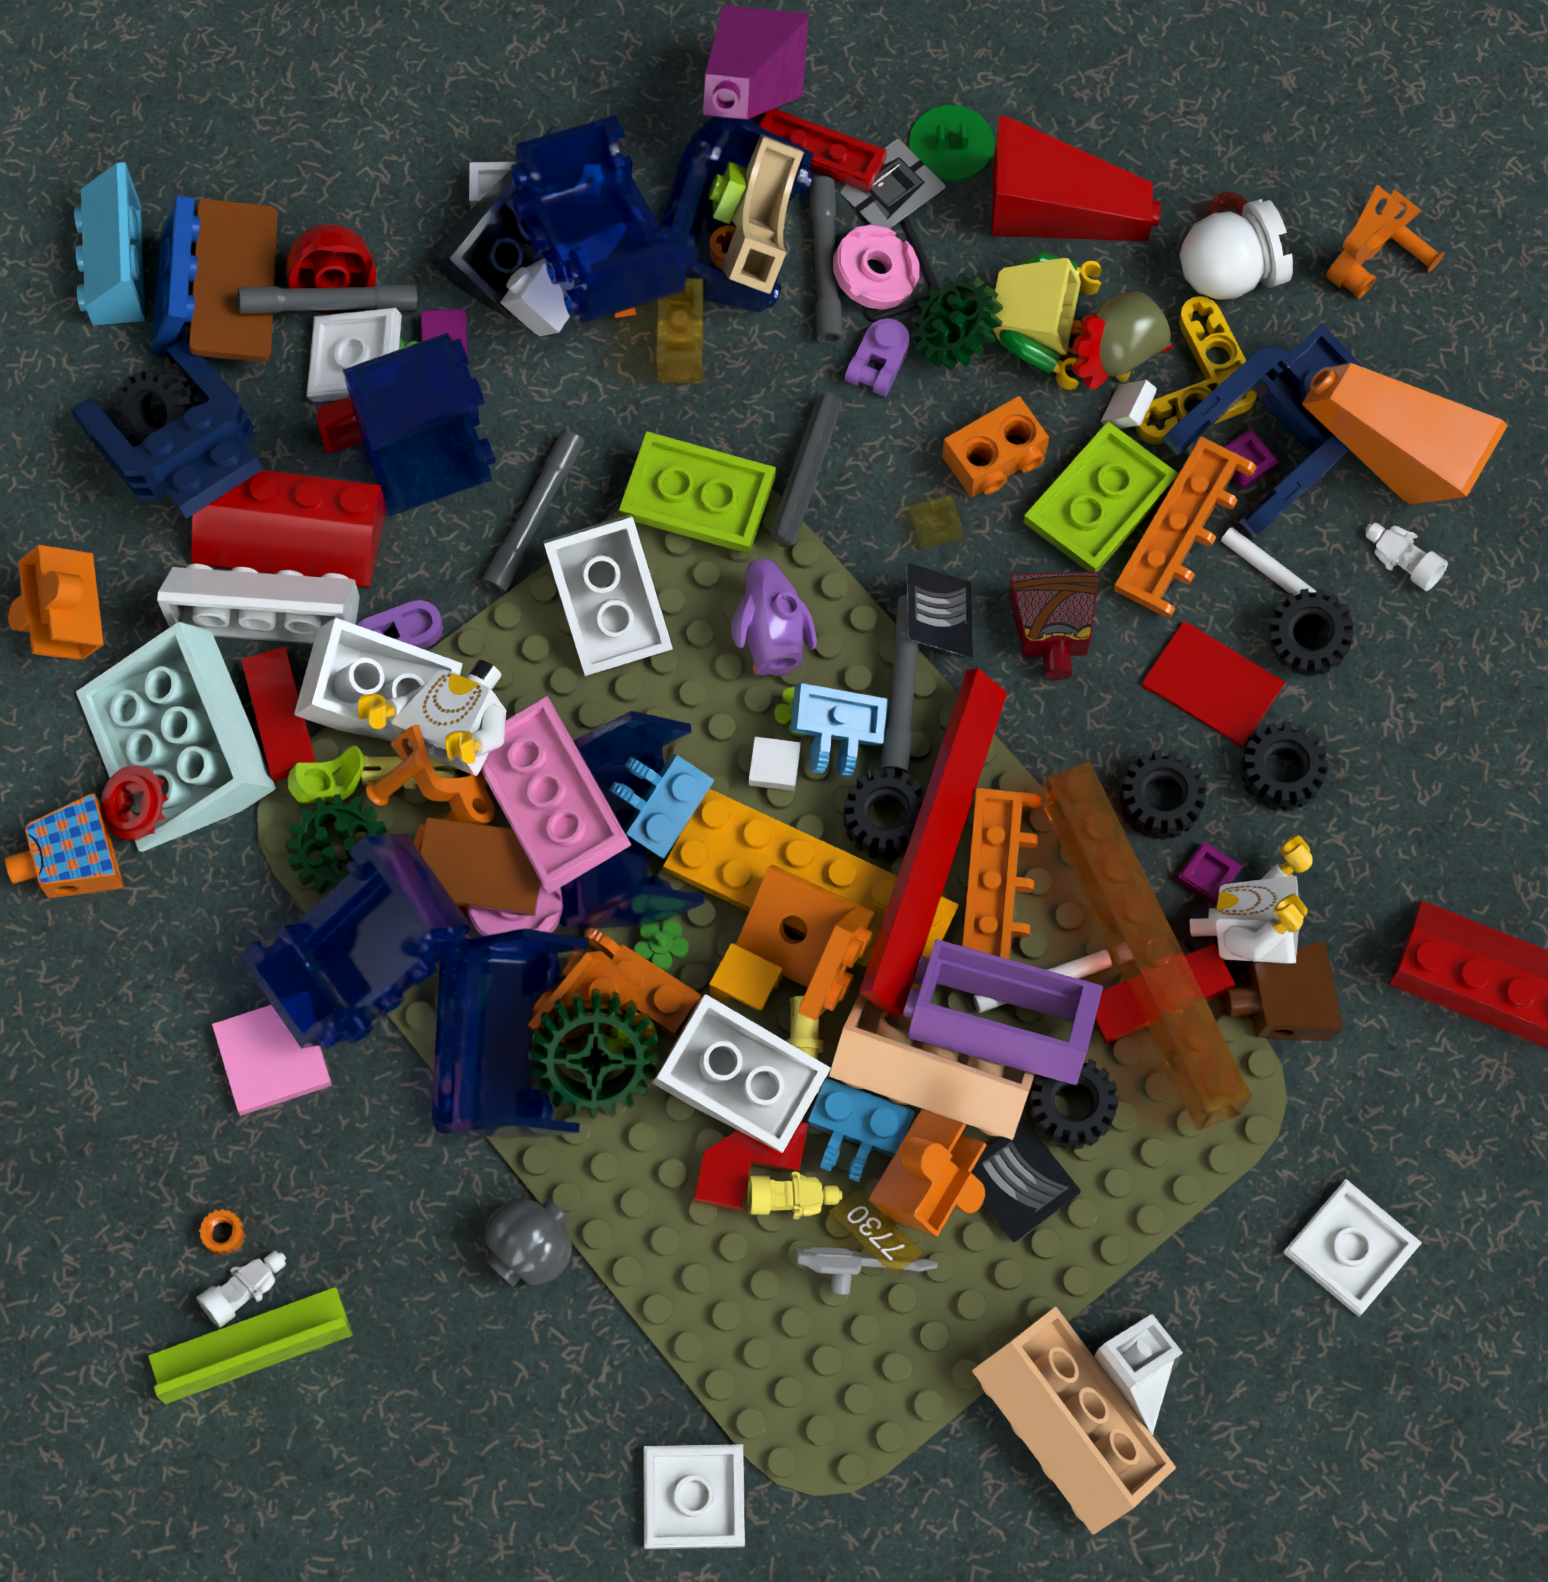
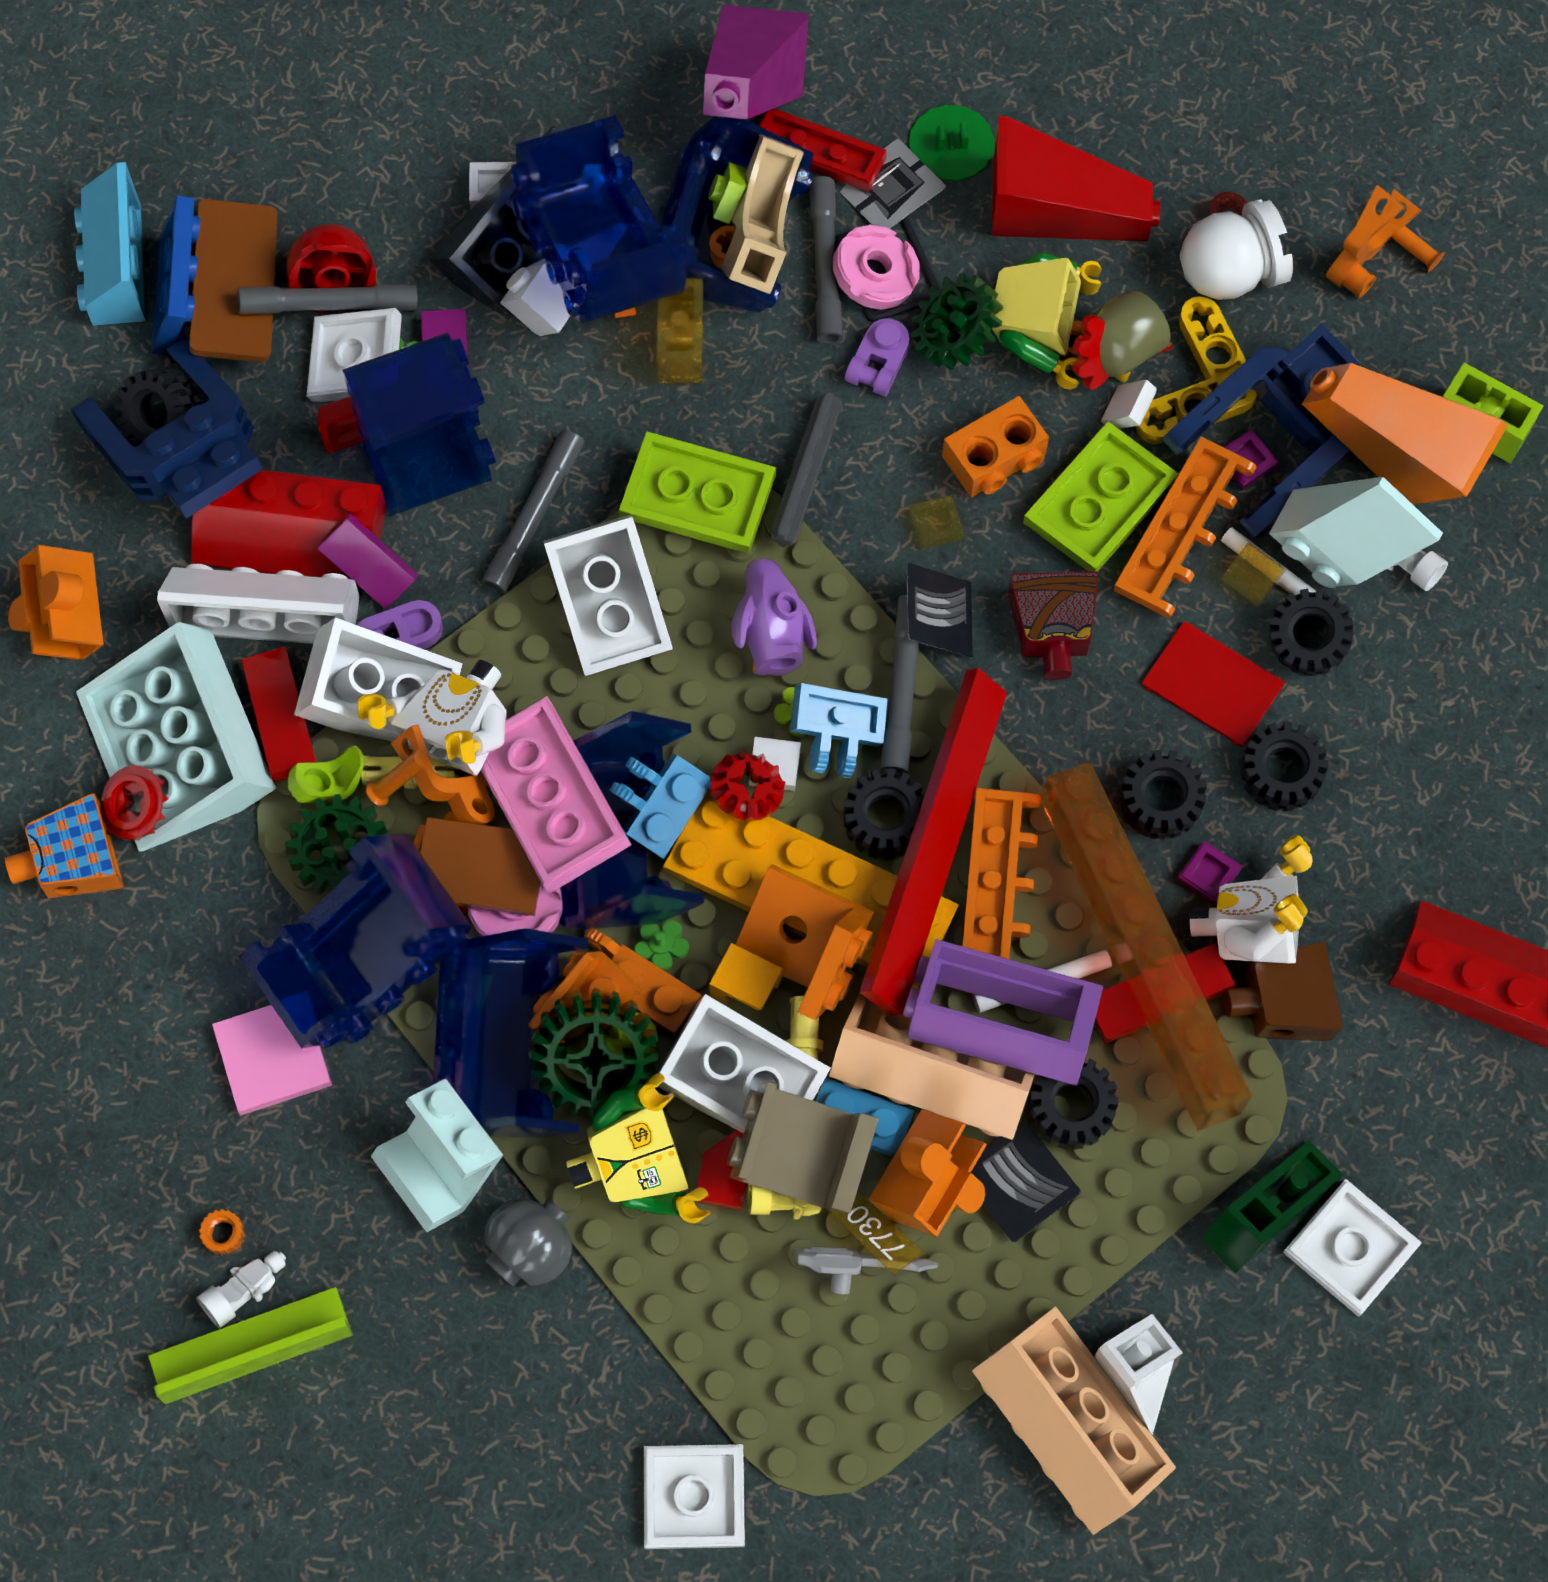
(367, 561): none -> magenta tile
(439, 1158): none -> light aqua panel
(637, 1155): none -> torso
(733, 797): none -> red gear
(802, 1148): none -> dark tan panel
(1253, 574): none -> clear yellow tile
(1270, 1206): none -> dark green slope
(1351, 530): none -> light aqua slope
(1496, 399): none -> lime brick

